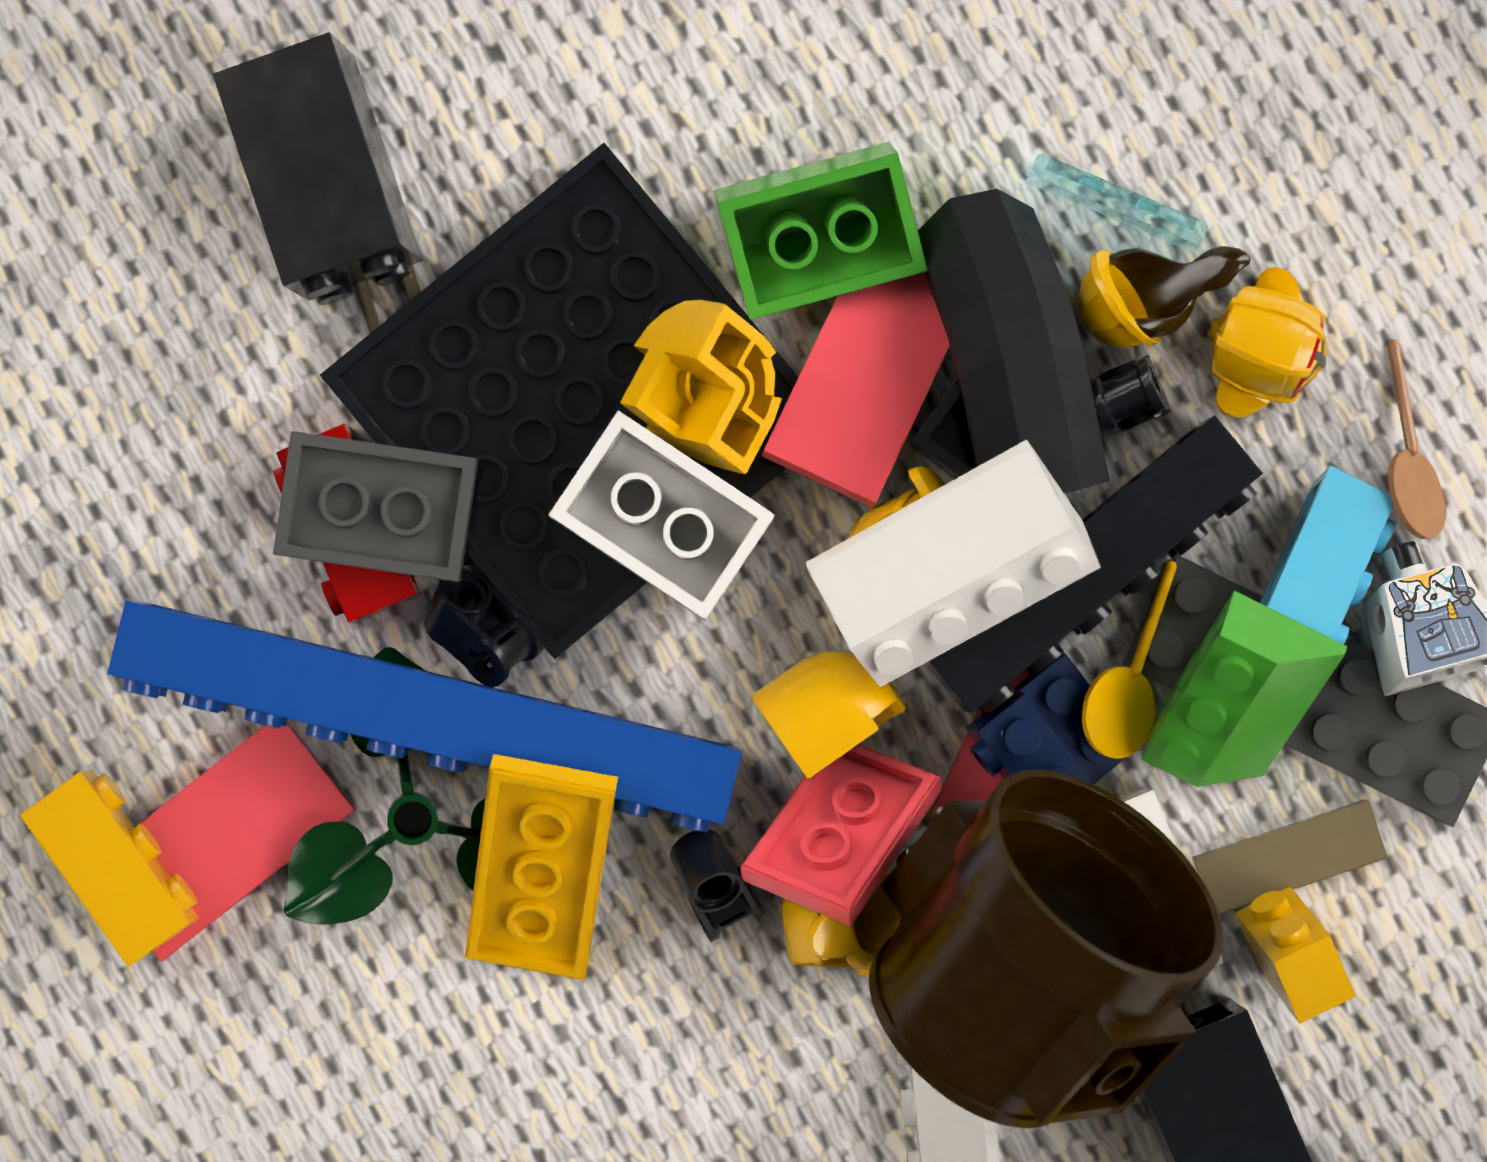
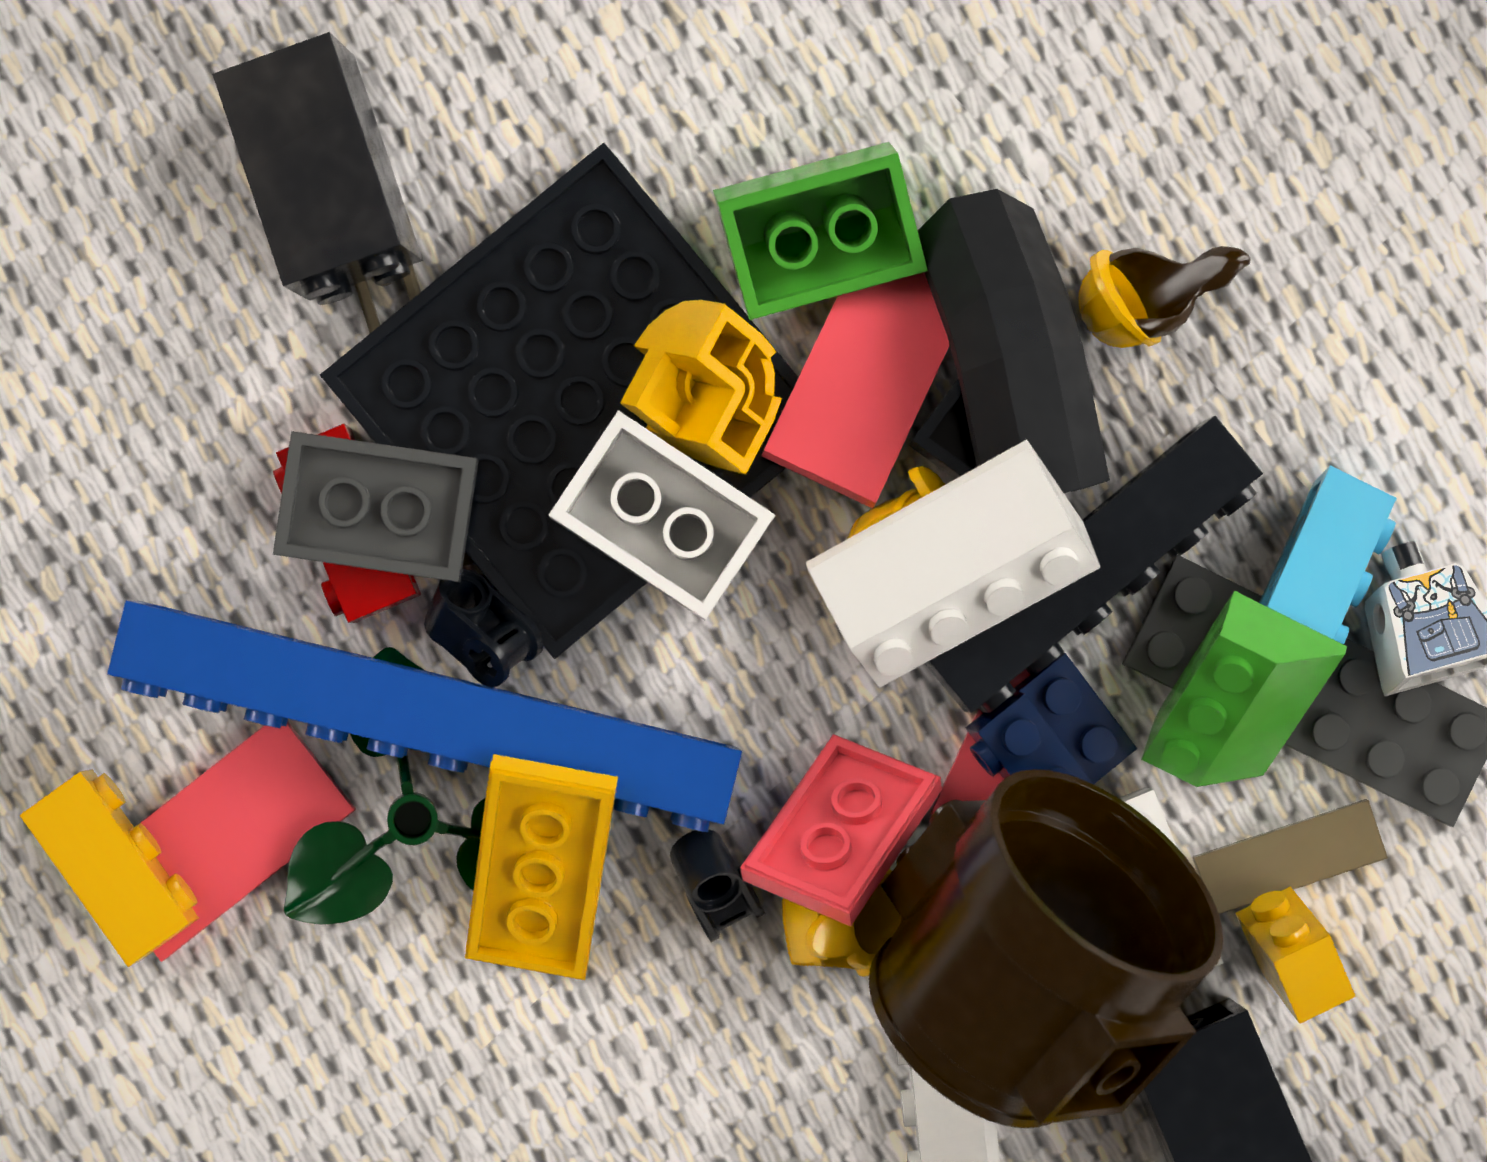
(826, 707): yellow brick -> none
(1116, 203): clear light blue tile -> none
(1120, 700): yellow piece -> none
(1129, 395): black piece -> none
(1266, 345): yellow piece -> none
(1411, 477): medium nougat piece -> none

